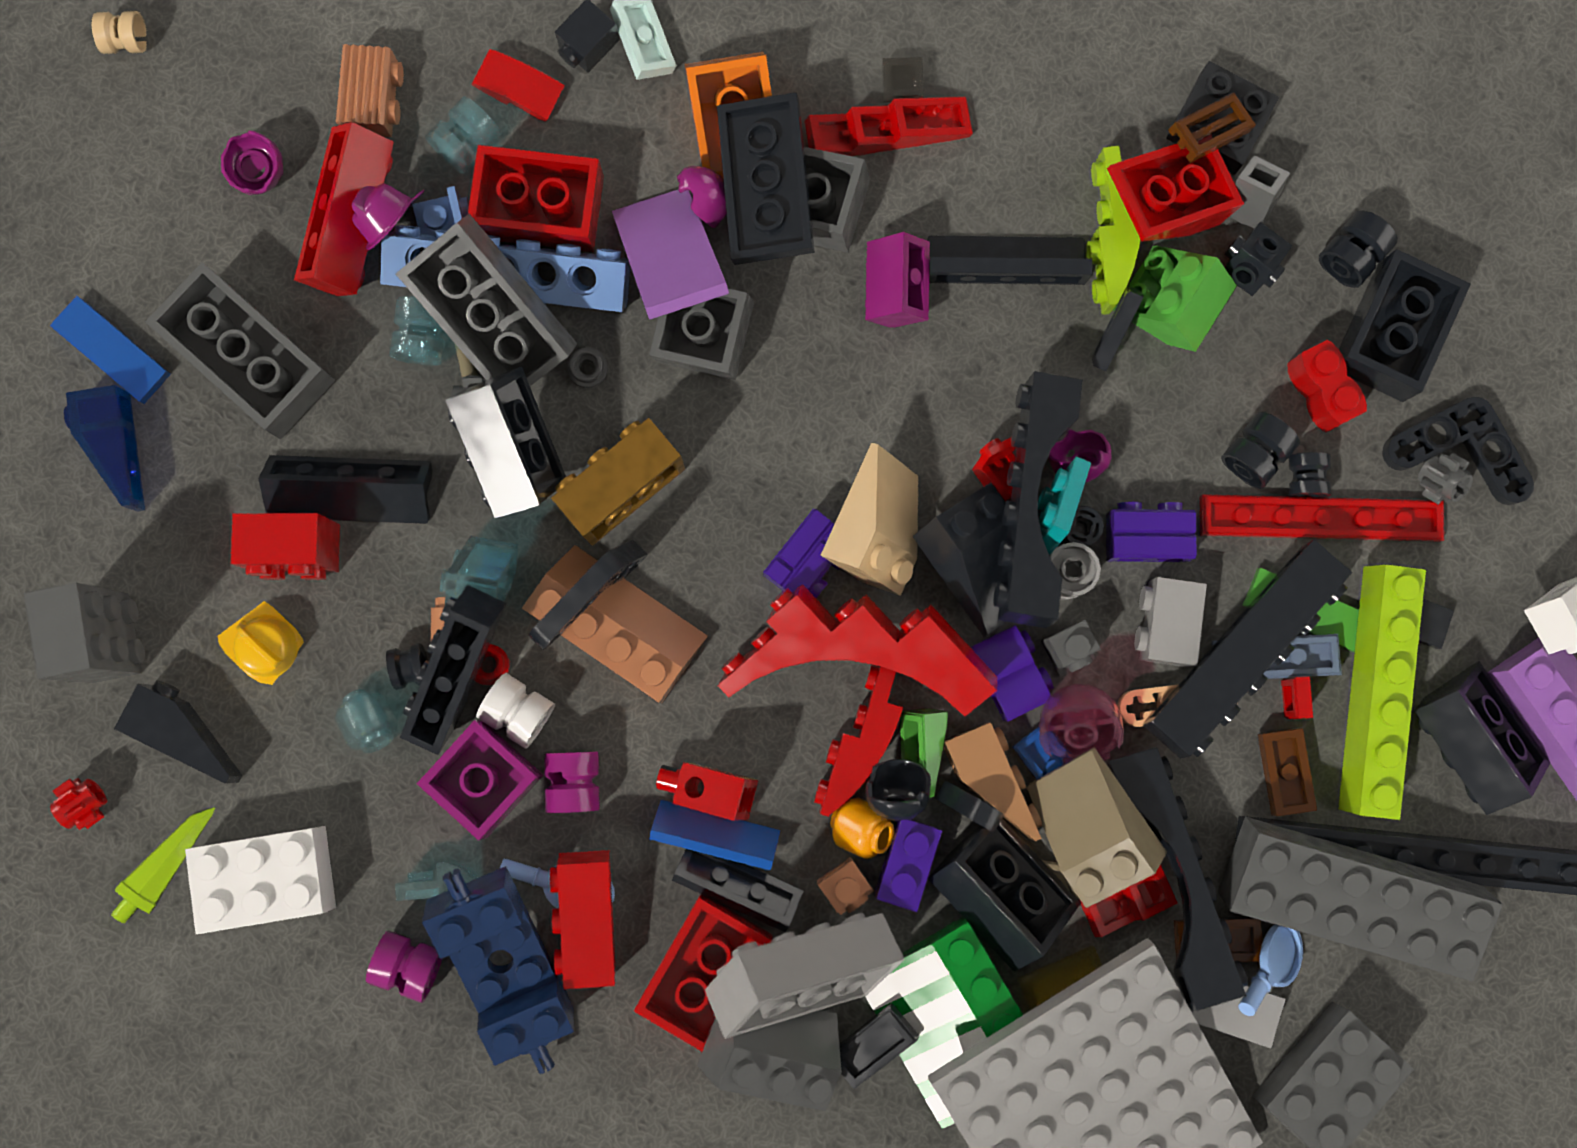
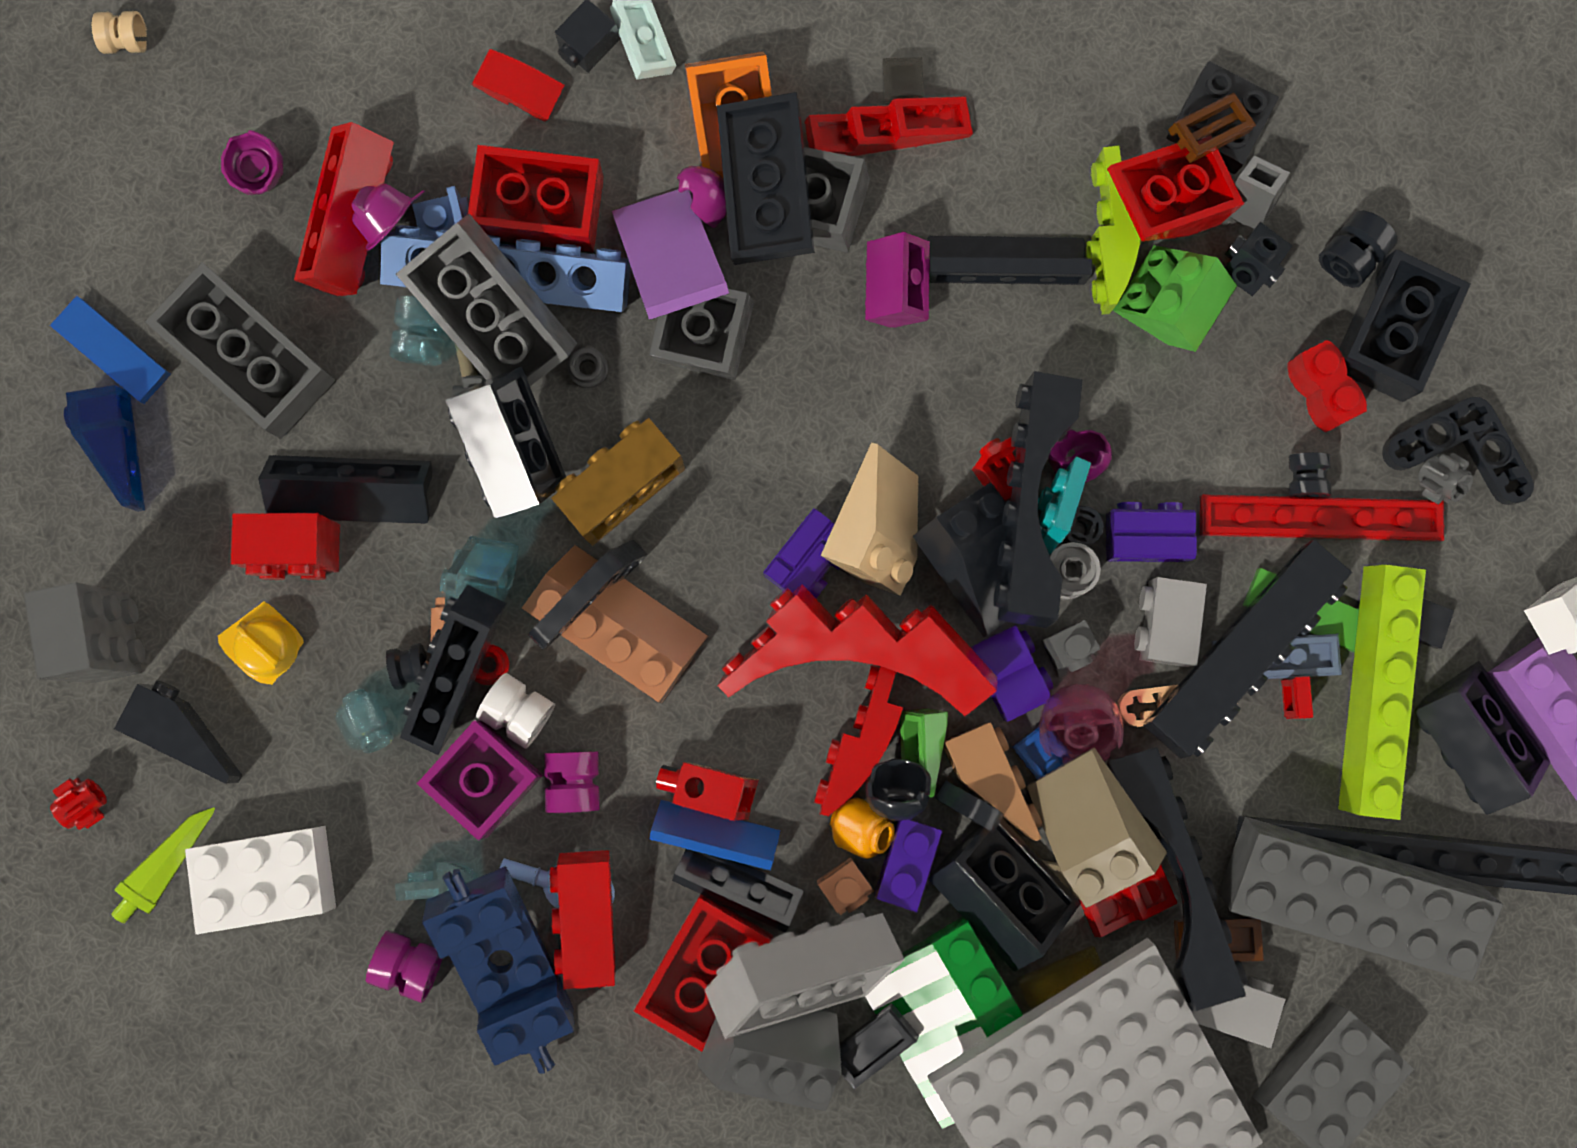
(369, 88): nougat brick -> none
(472, 124): clear light blue wheel -> none
(1116, 328): black tile -> none
(1264, 444): black wheel -> none
(1279, 966): light blue piece -> none
(1287, 772): reddish brown plate -> none

